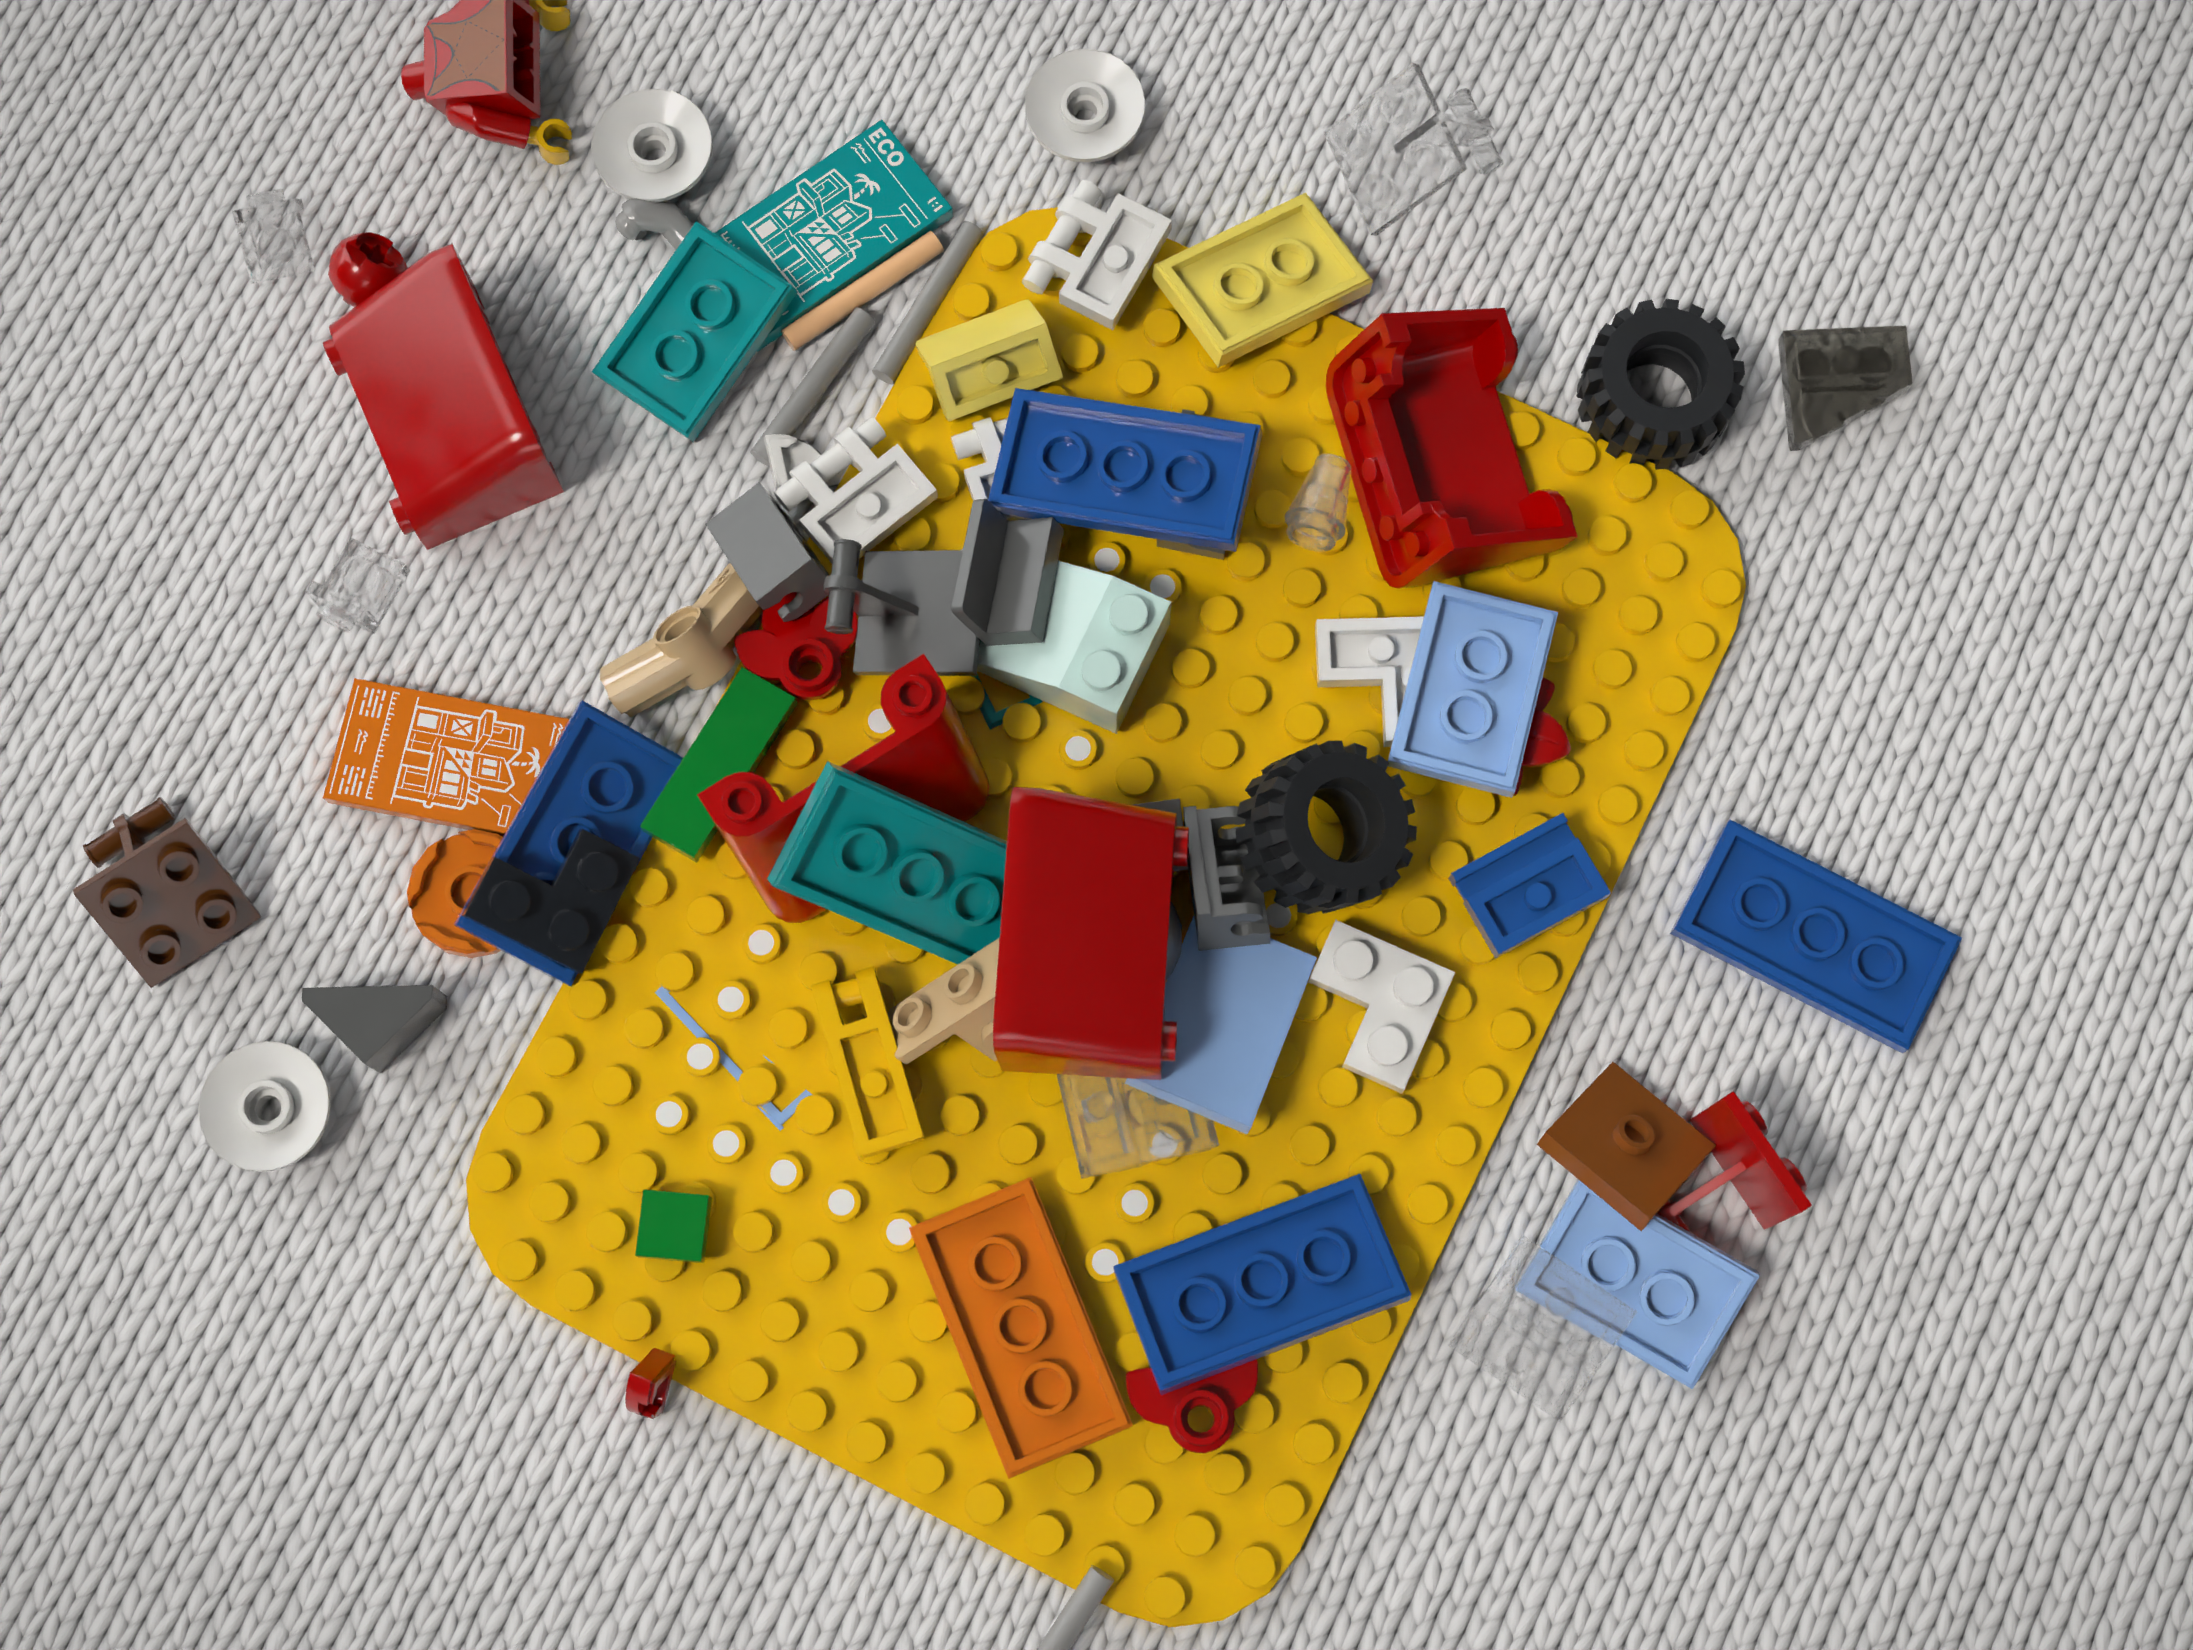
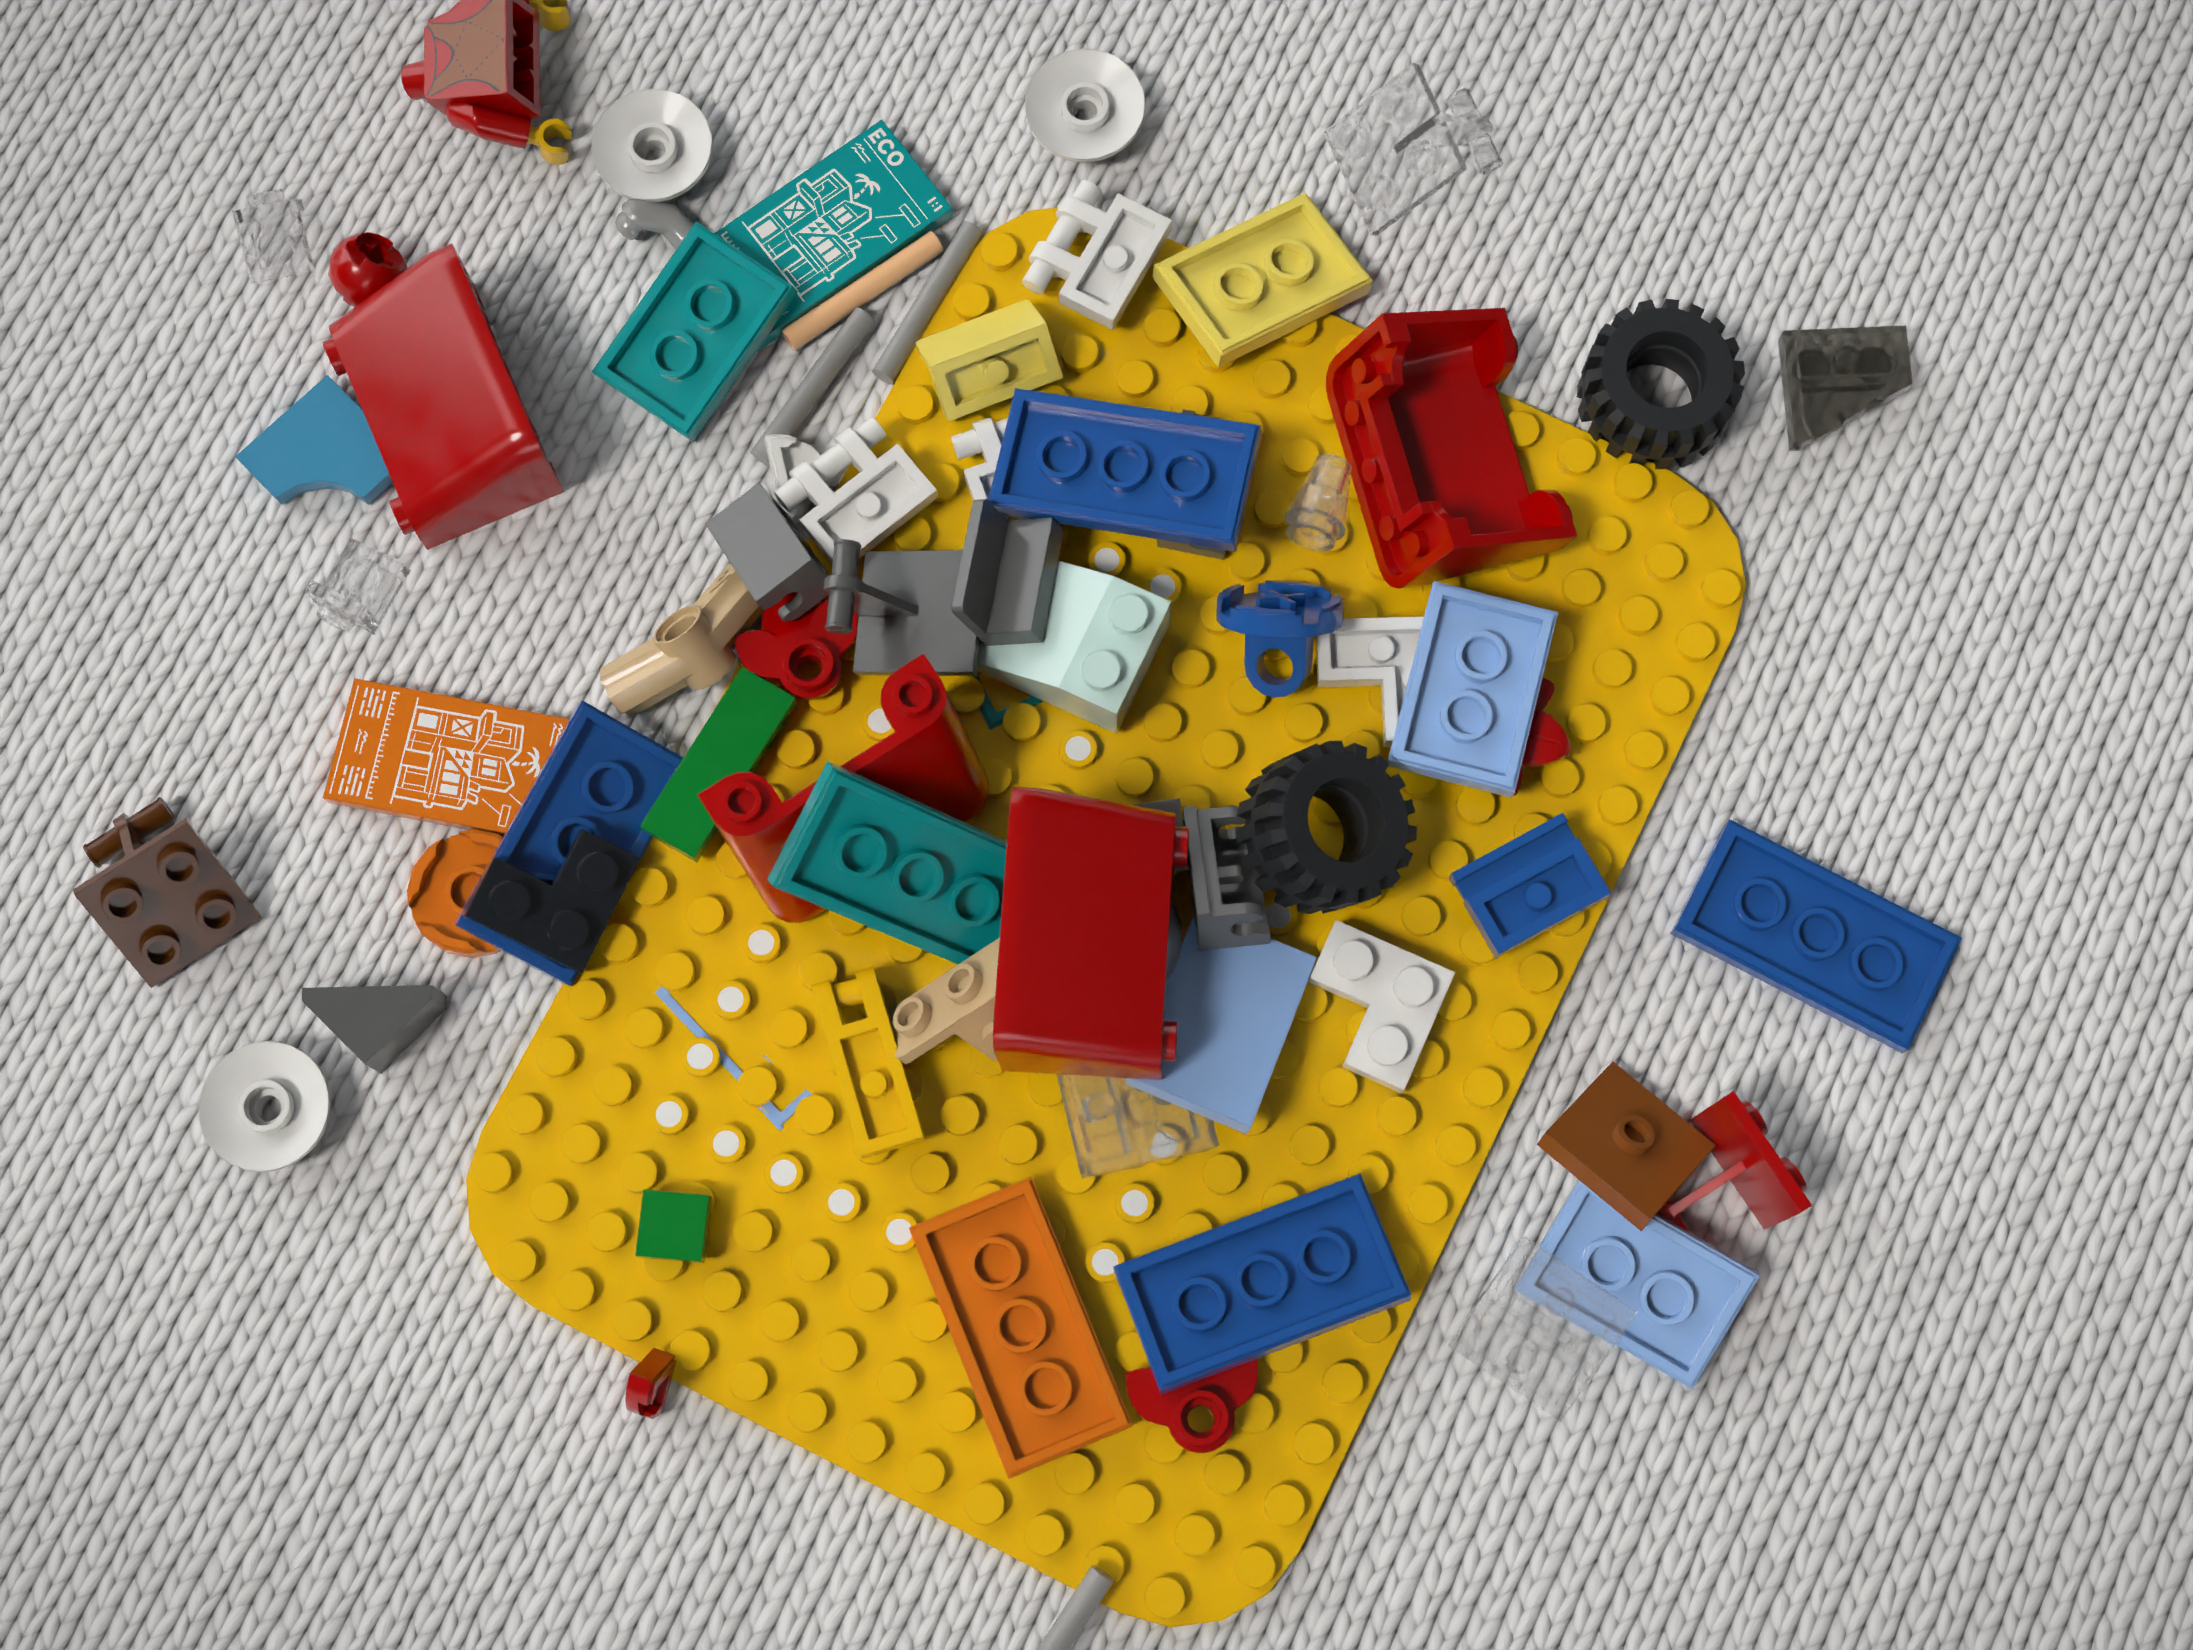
(318, 446): none -> dark azure tile
(1280, 618): none -> blue tile

